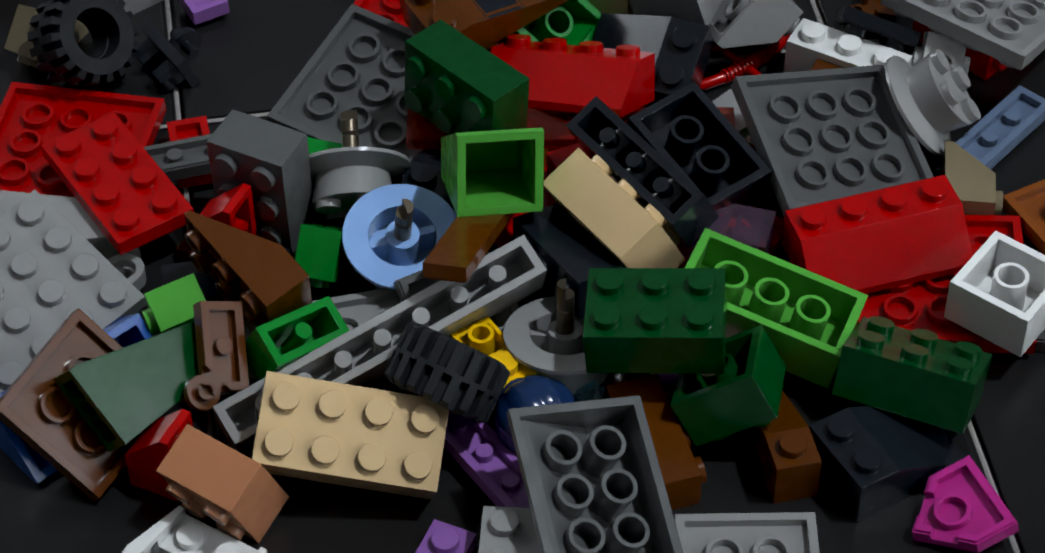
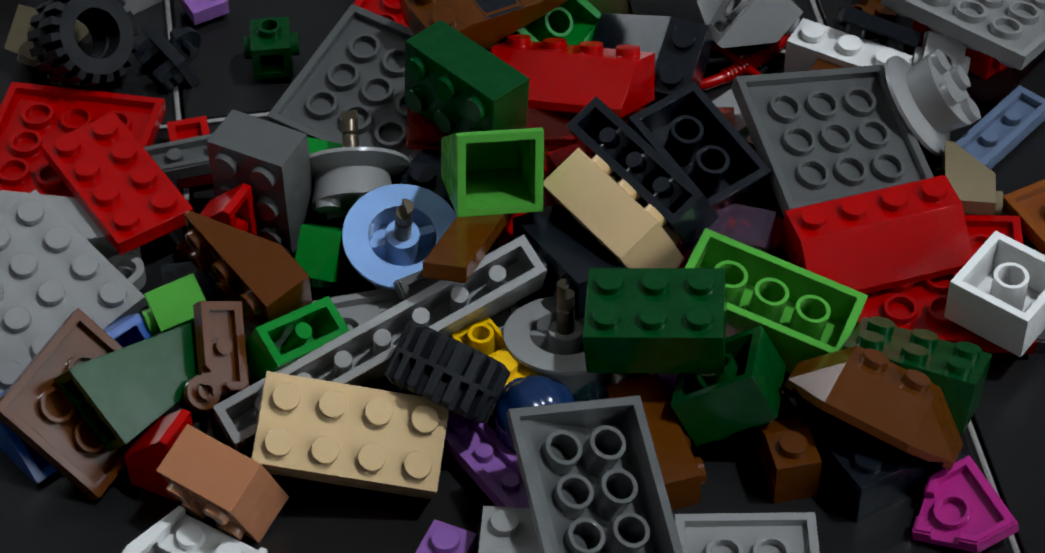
(271, 47): none -> dark green brick
(882, 401): none -> reddish brown wedge

